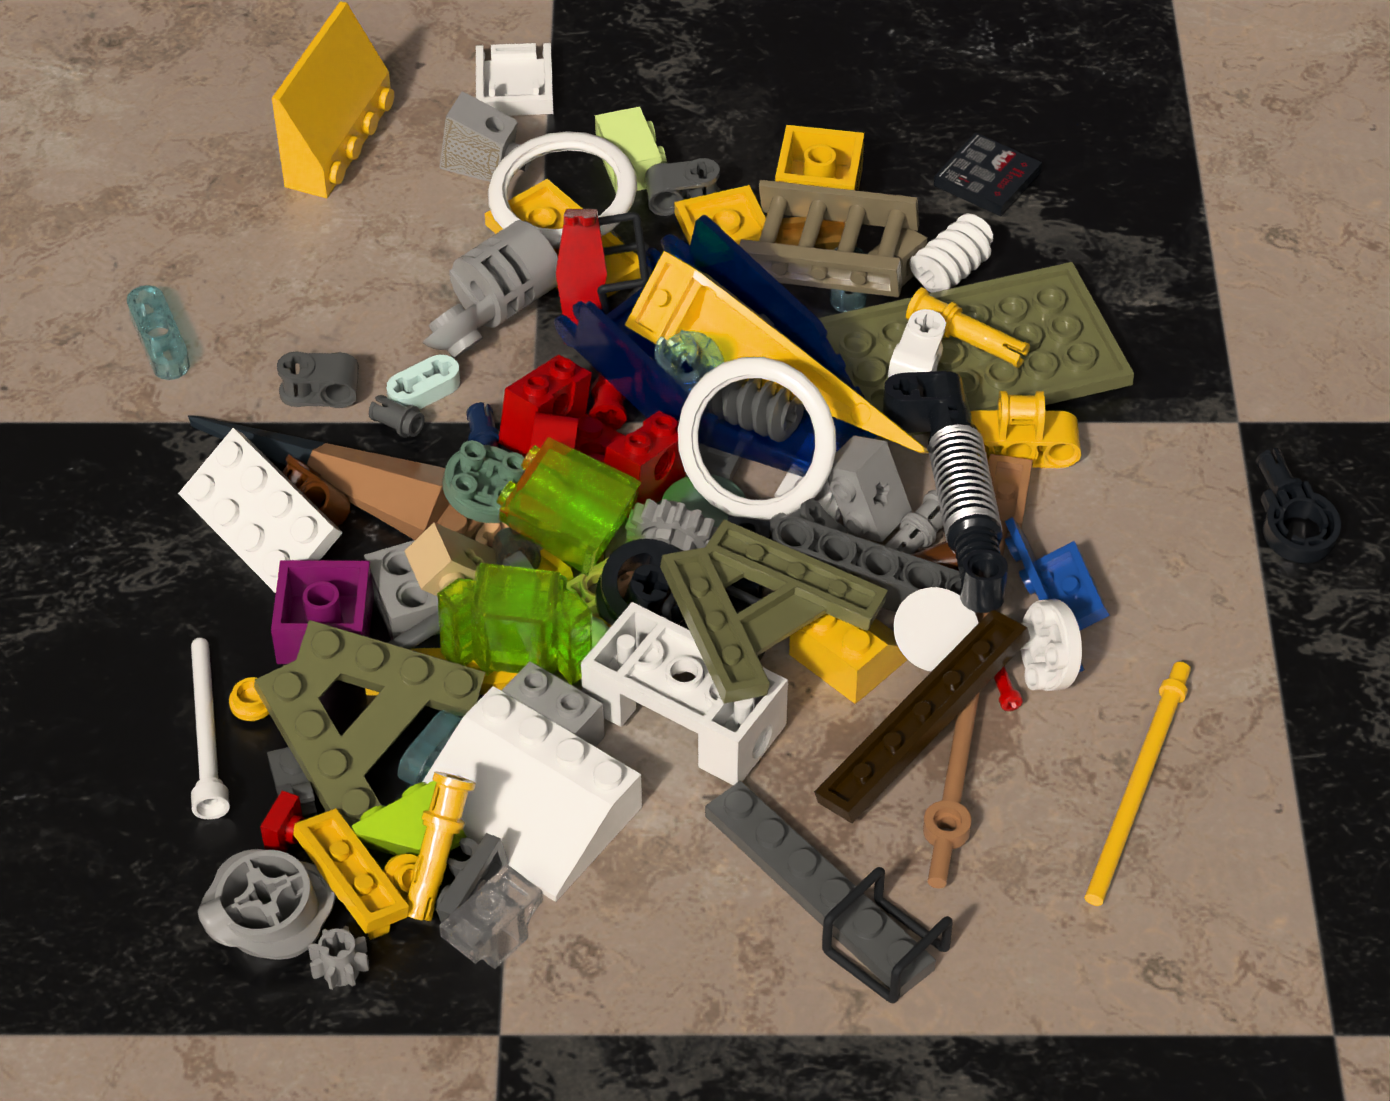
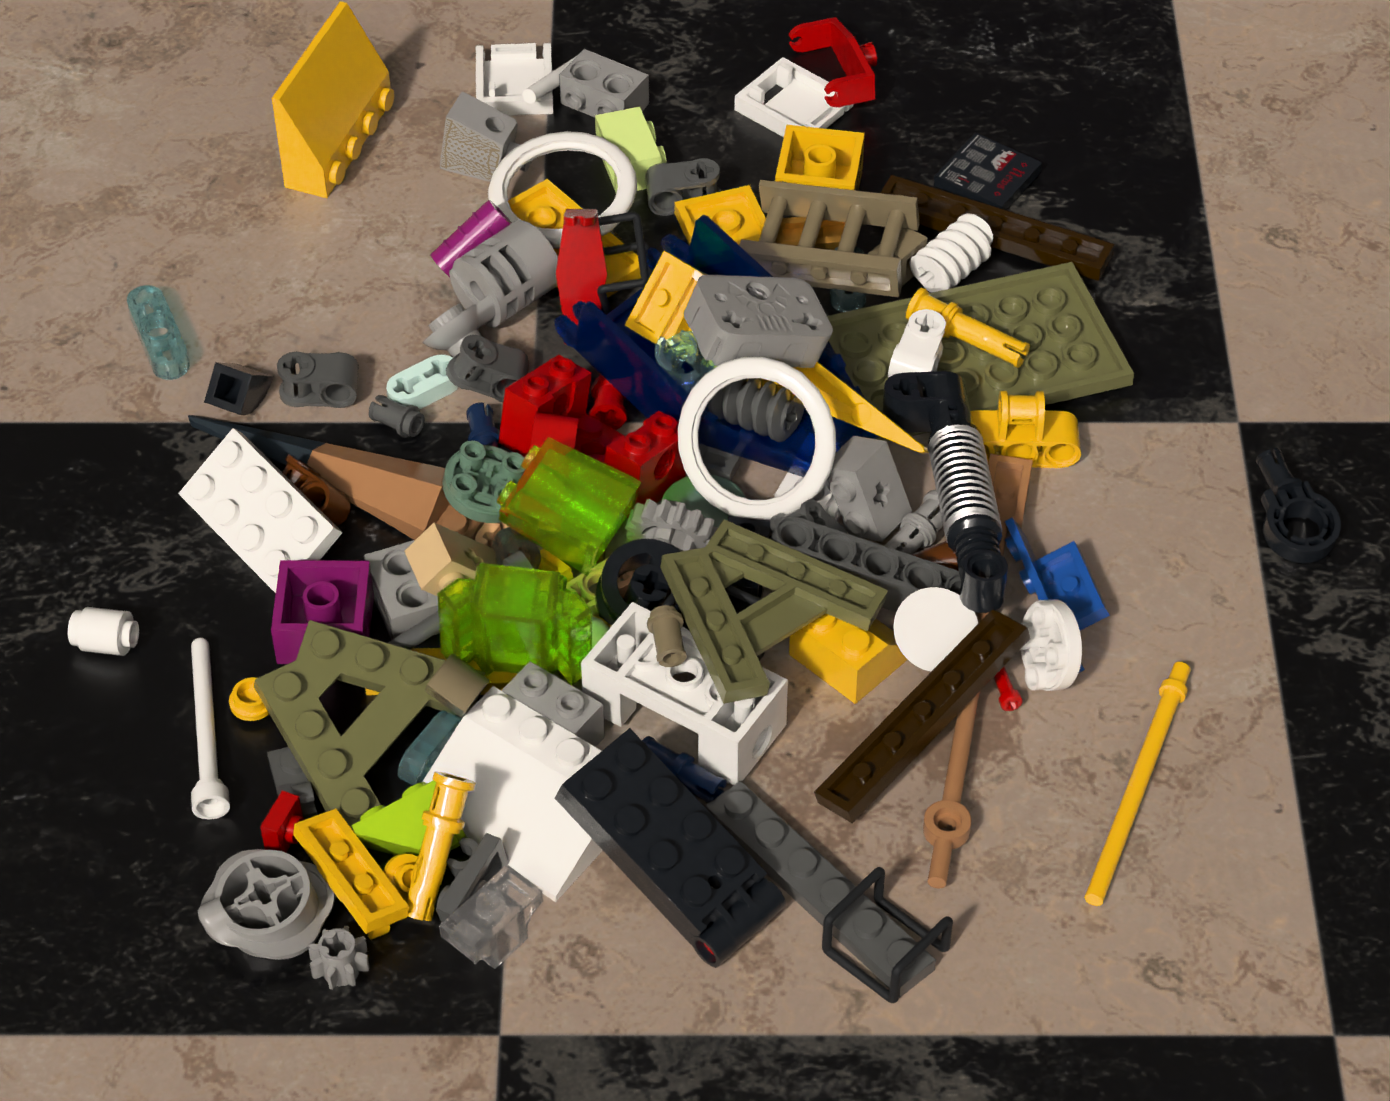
(103, 630): none -> white brick
(237, 388): none -> black brick
(456, 685): none -> dark tan brick
(475, 230): none -> magenta axle
(490, 366): none -> dark grey piece
(544, 85): none -> white bar
(602, 85): none -> light grey brick
(666, 627): none -> dark tan pin
(671, 848): none -> black hinge
(694, 777): none -> dark blue pin
(757, 319): none -> light grey axle
(797, 104): none -> white container
(854, 58): none -> red piece
(1010, 230): none -> dark brown plate

